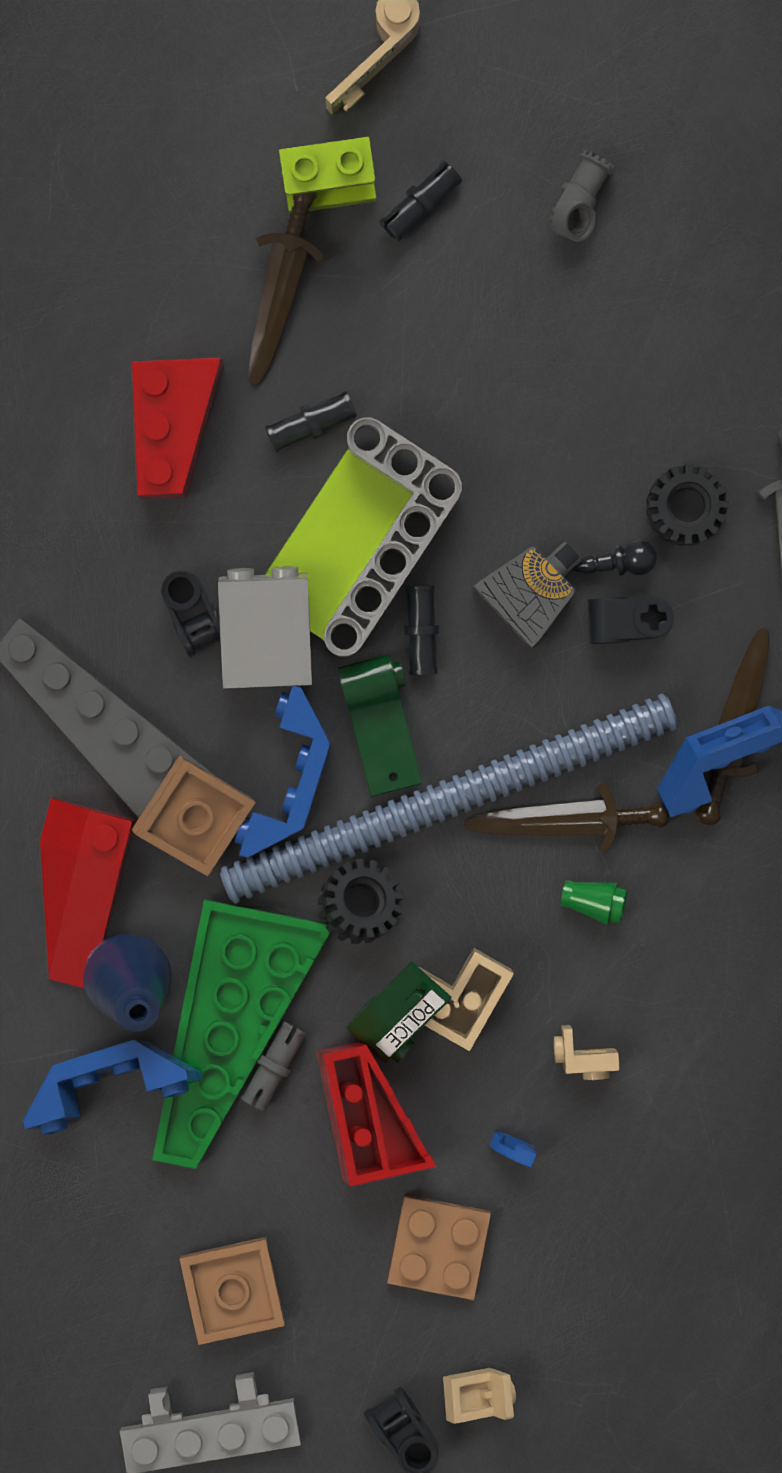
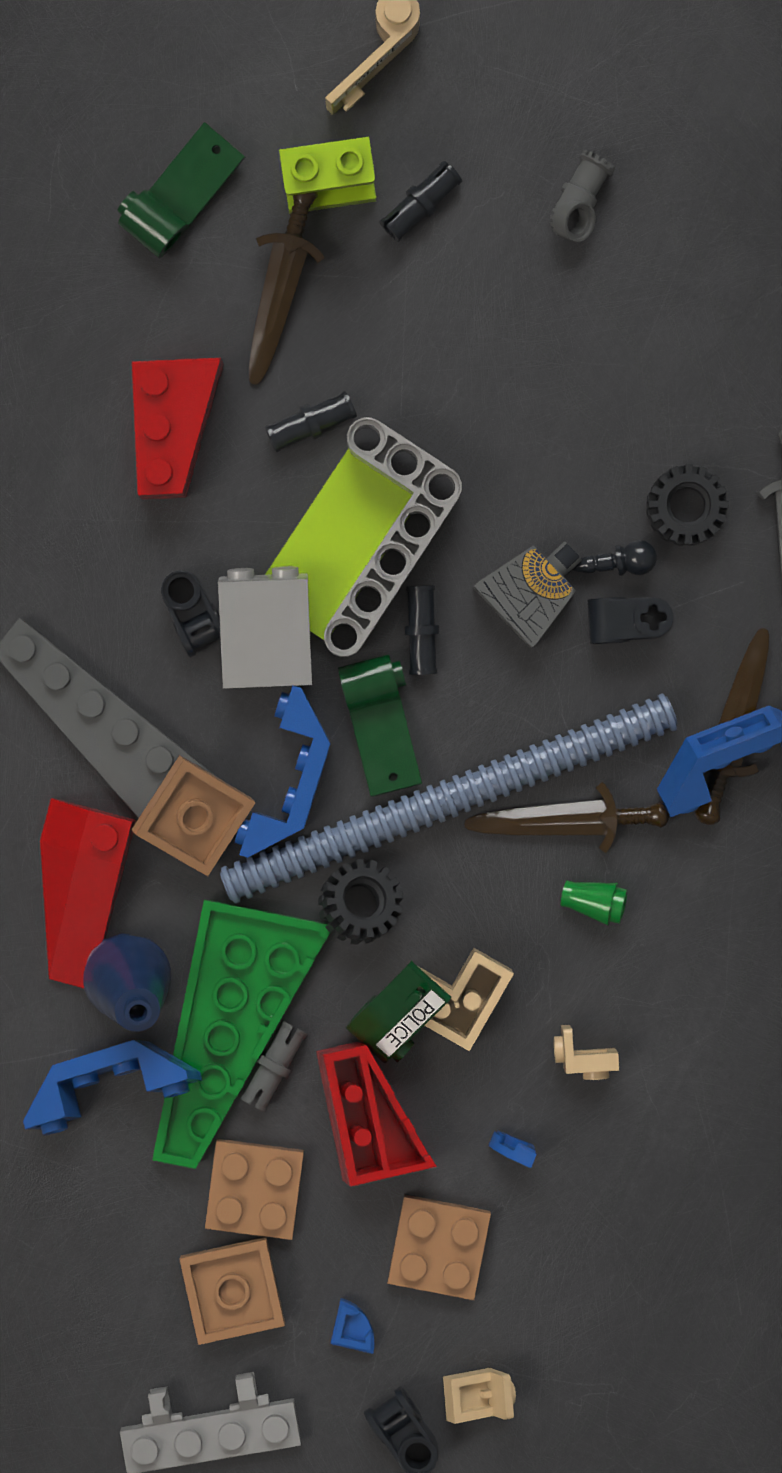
(181, 192): none -> dark green door
(254, 1189): none -> medium nougat plate
(352, 1328): none -> blue tile

